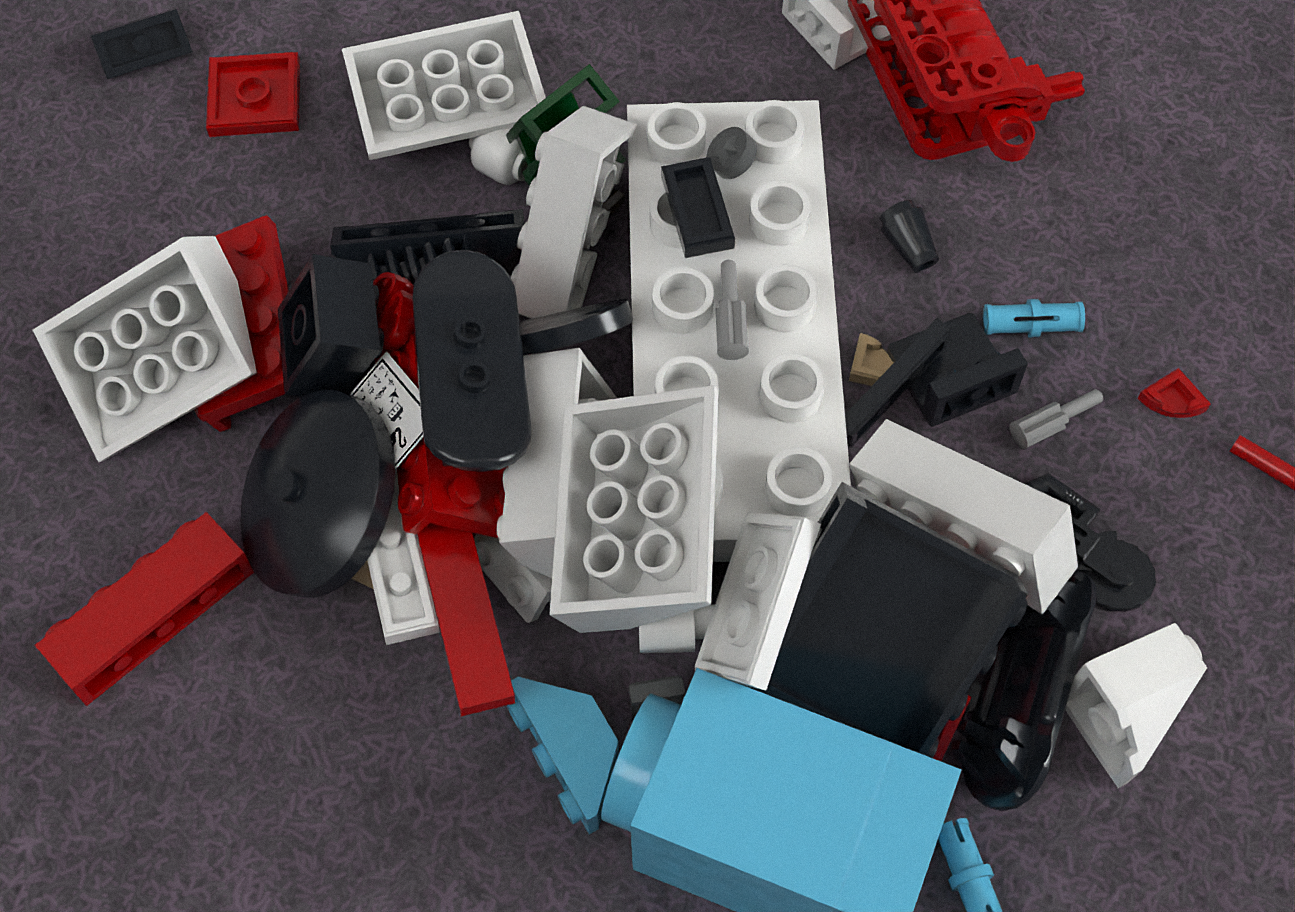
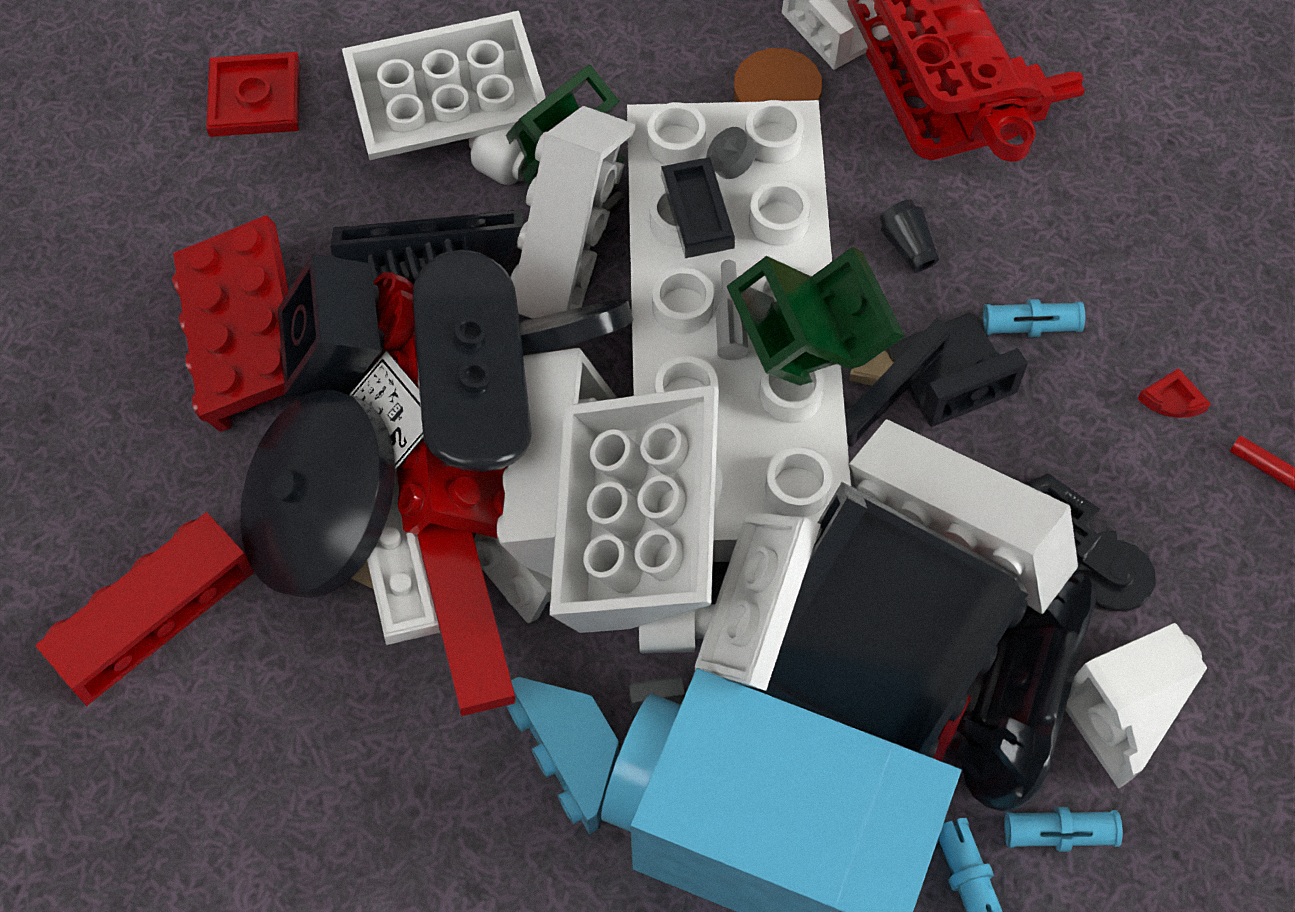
(141, 43): black panel -> none
(150, 344): white slope -> none
(777, 76): none -> dark orange tile
(817, 318): none -> dark green piece
(1050, 419): light grey axle -> none
(1063, 829): none -> medium azure pin

